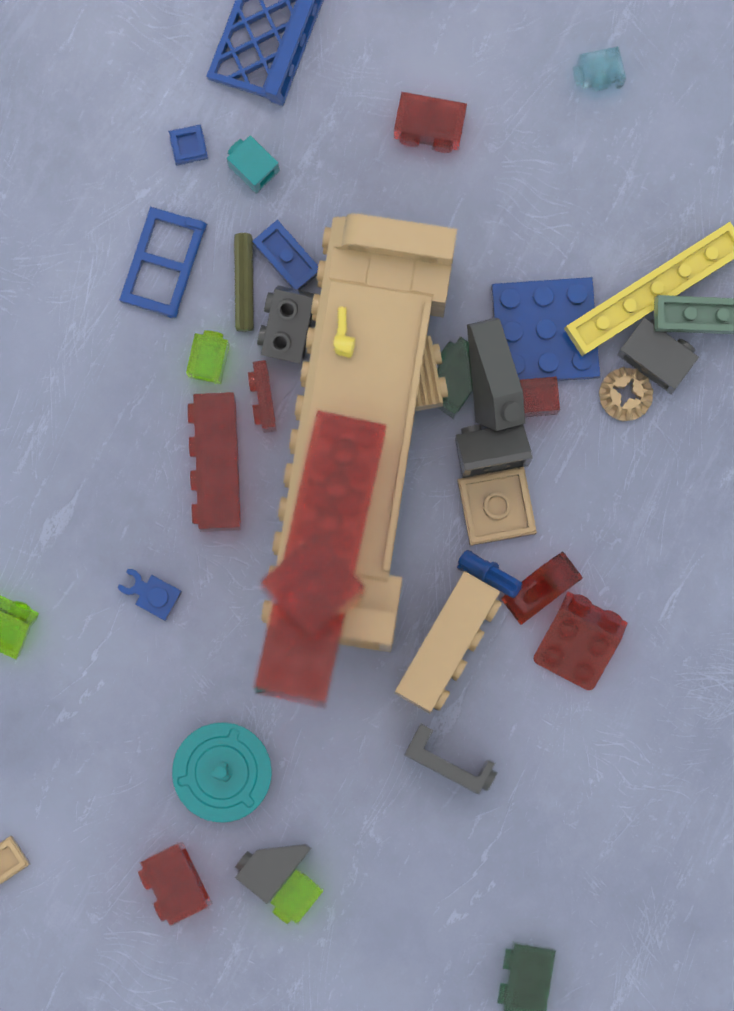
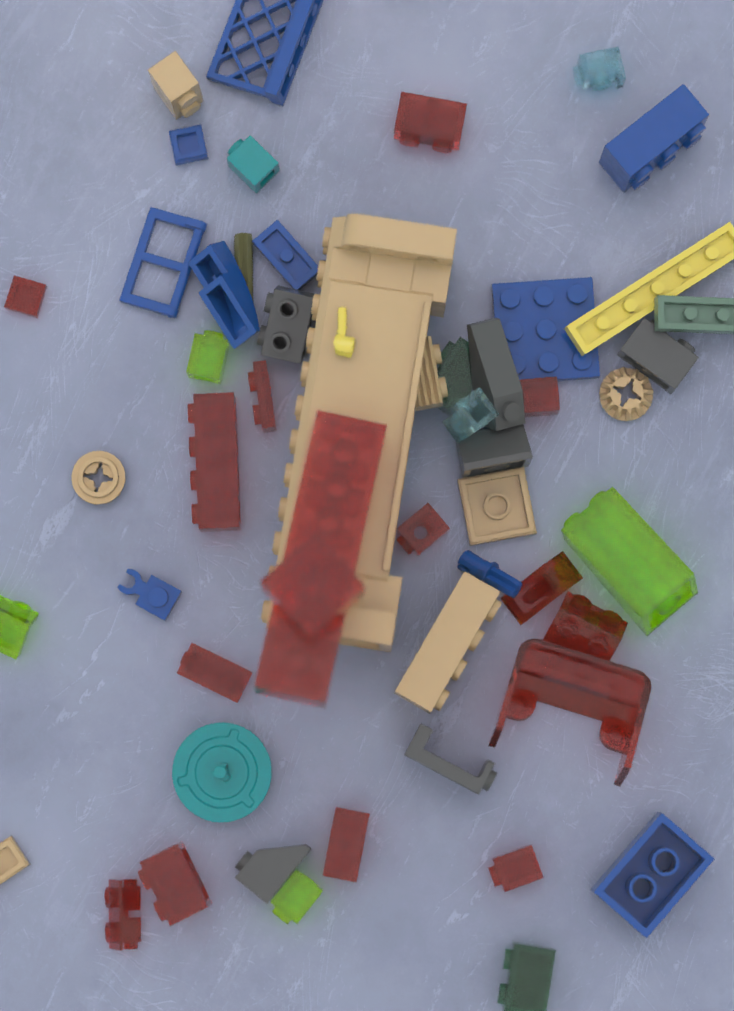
(25, 296): none -> clear red tile
(88, 465): none -> tan gear
(121, 927): none -> clear red hinge
(176, 86): none -> tan brick
(214, 672): none -> clear red hinge
(226, 293): none -> blue slope
(346, 844): none -> clear red brick
(427, 519): none -> clear red brick
(470, 415): none -> clear light blue brick
(515, 868): none -> clear red brick
(582, 686): none -> clear red windscreen
(630, 560): none -> clear neon green slope
(652, 874): none -> blue brick
(654, 139): none -> blue brick

